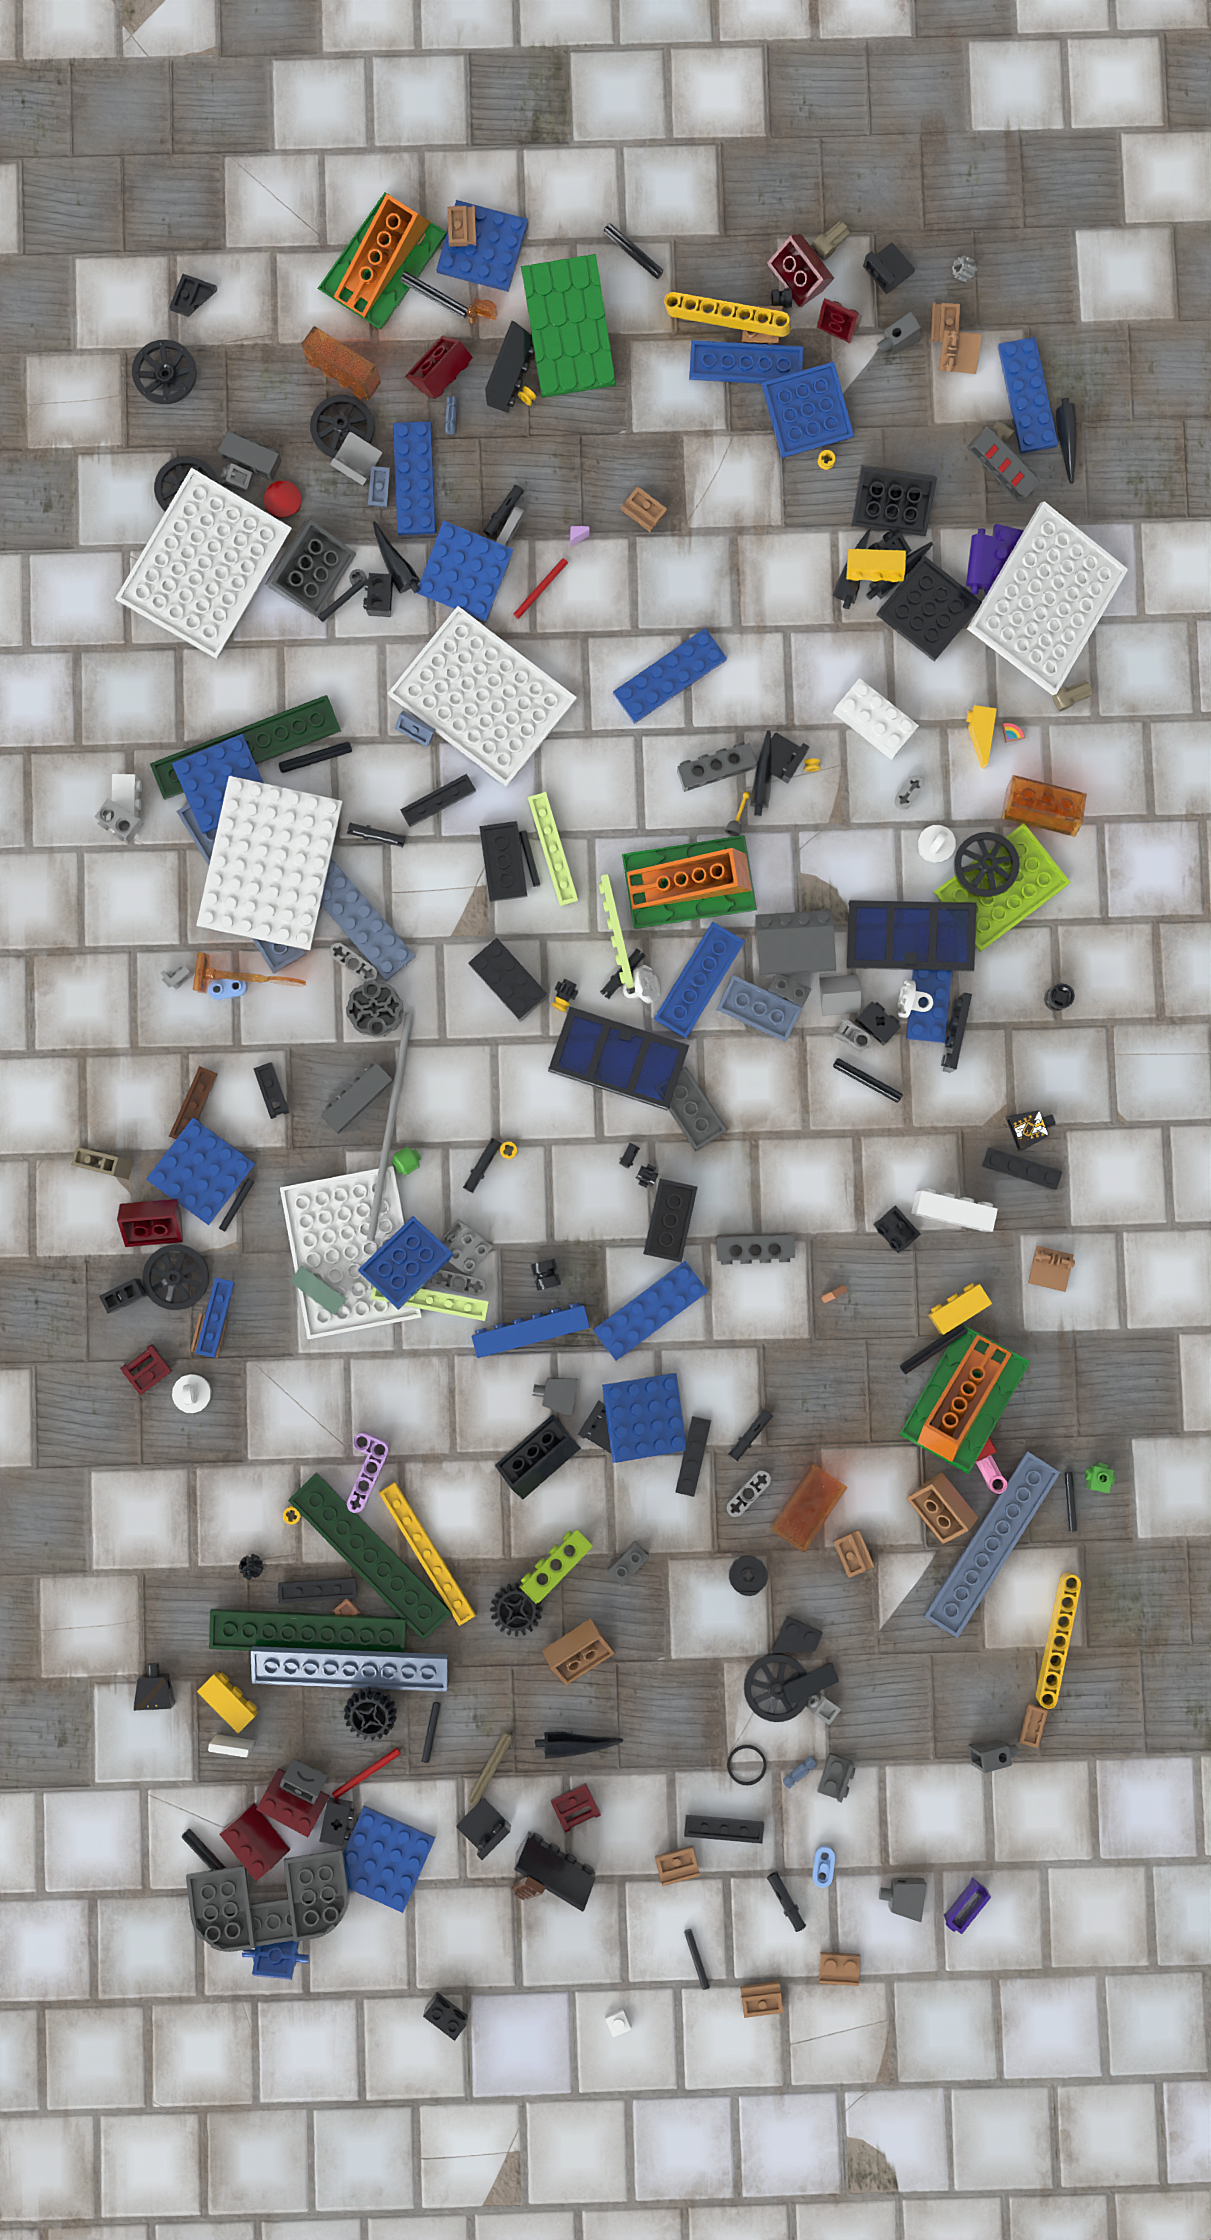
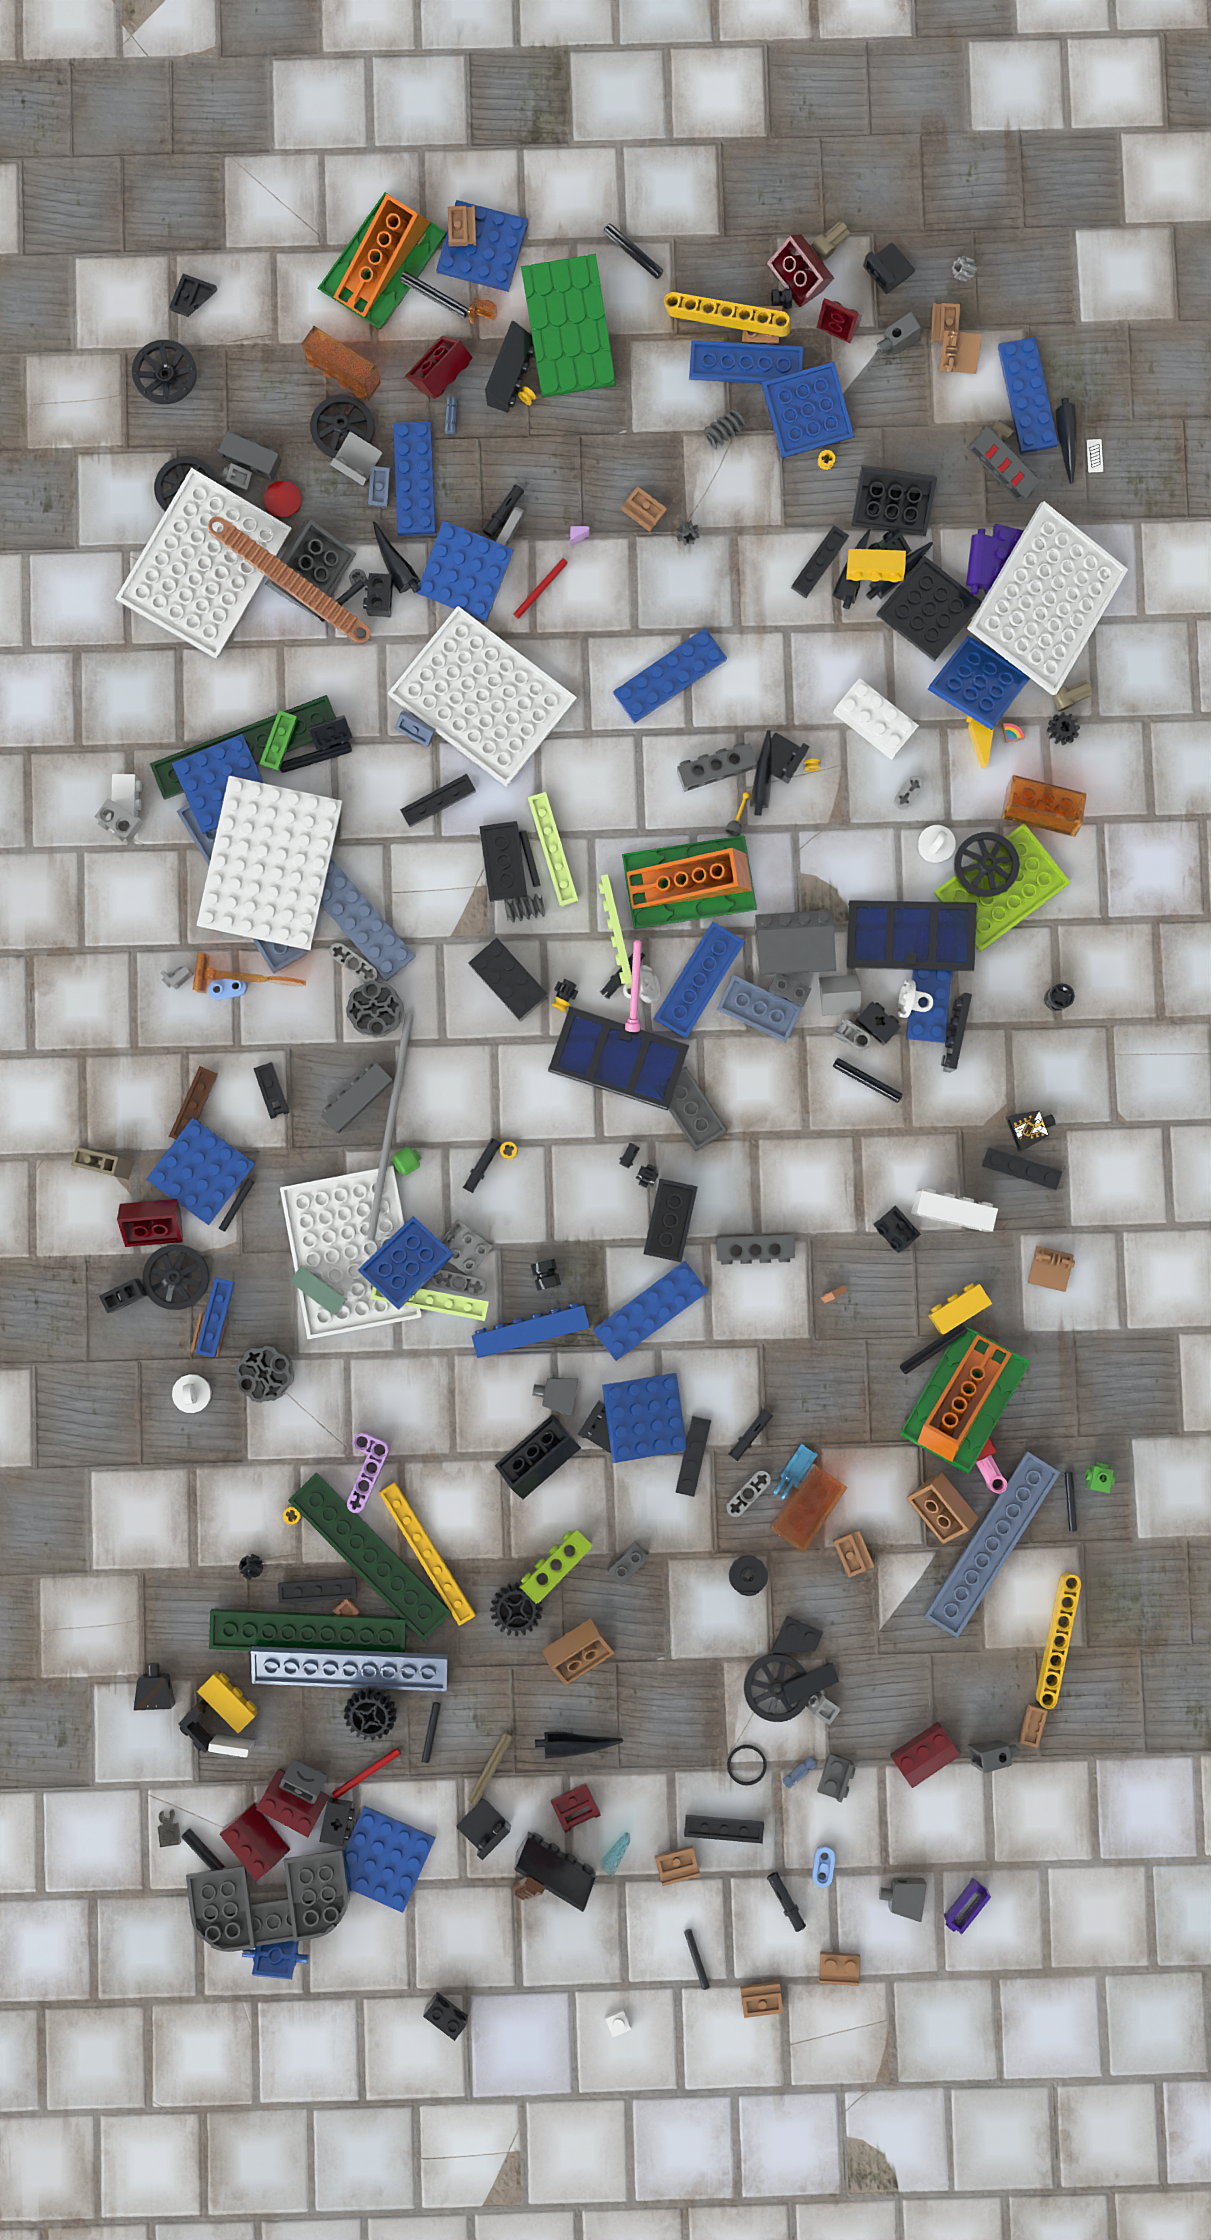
(150, 1374): dark red plate -> none
(168, 1832): none -> clear smoke plate
(190, 1726): none -> black bracket
(272, 1355): none -> dark grey connector
(278, 740): none -> bright green plate
(288, 579): none -> nougat gear
(330, 732): none -> black bracket
(375, 834): black pin -> none
(524, 908): none -> dark grey piece
(612, 1859): none -> clear light blue slope
(633, 1023): none -> bright pink piece
(687, 532): none -> dark grey gear
(723, 427): none -> dark grey piece
(795, 1469): none -> dark azure arm
(820, 561): none -> black plate
(925, 1754): none -> dark red slope
(979, 682): none -> blue plate
(1063, 721): none -> black gear
(1094, 455): none -> white sticker

